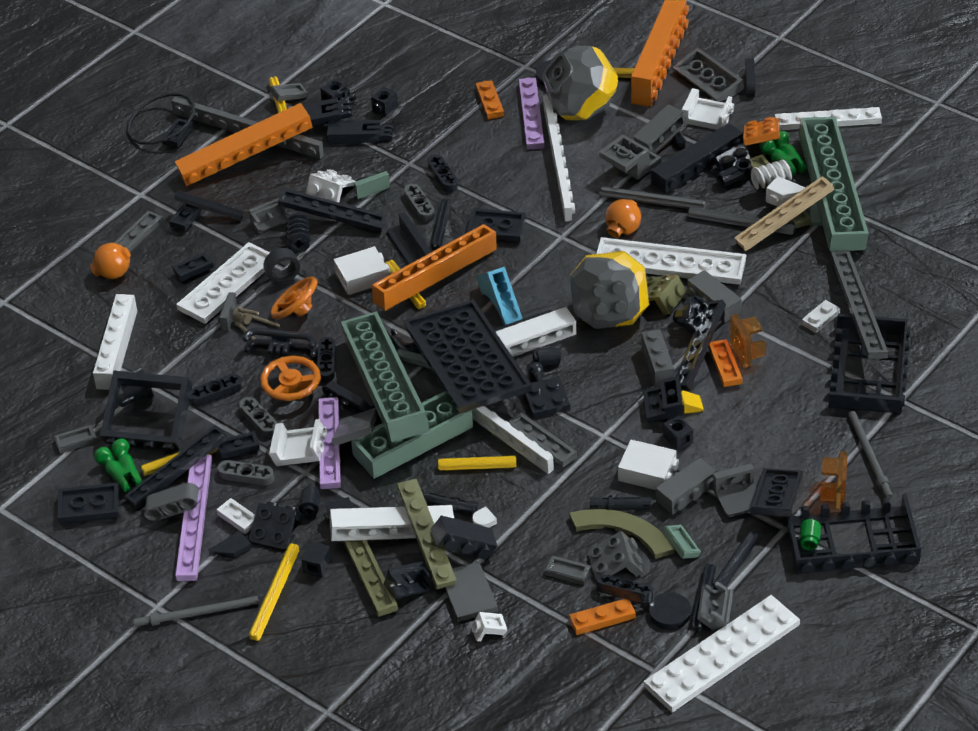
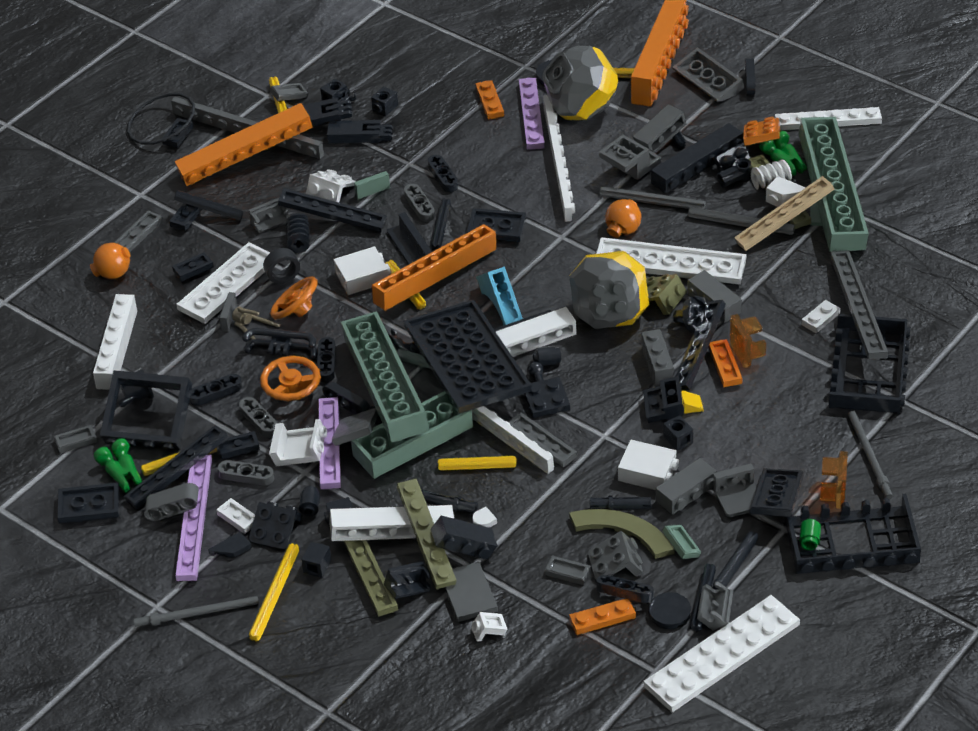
(707, 112): white panel -> none

